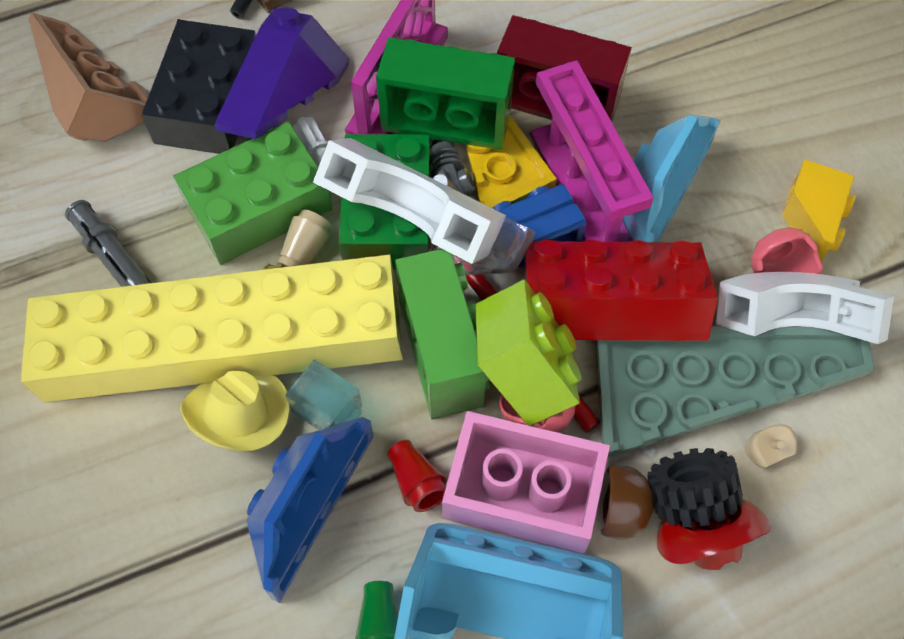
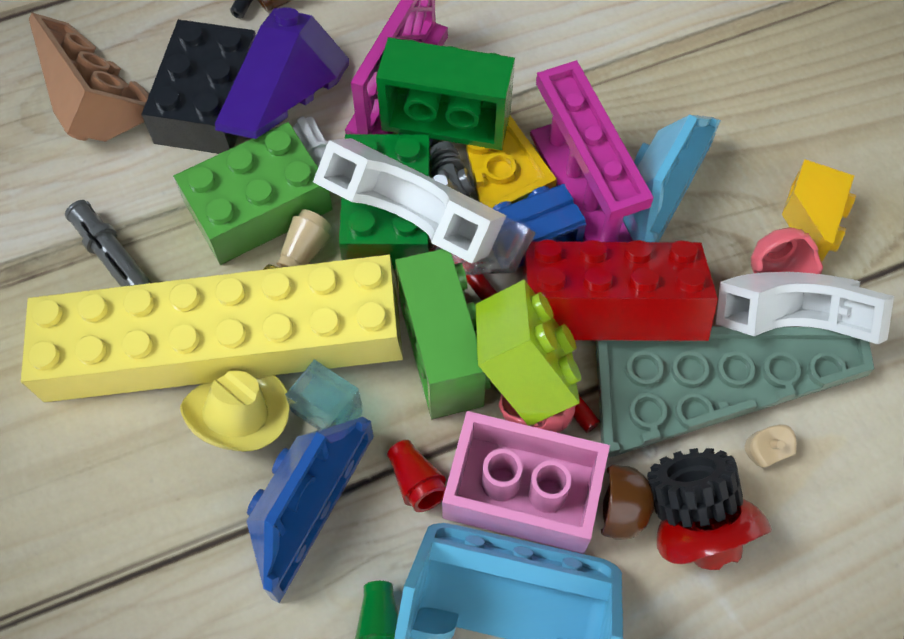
(545, 46): dark red brick -> none

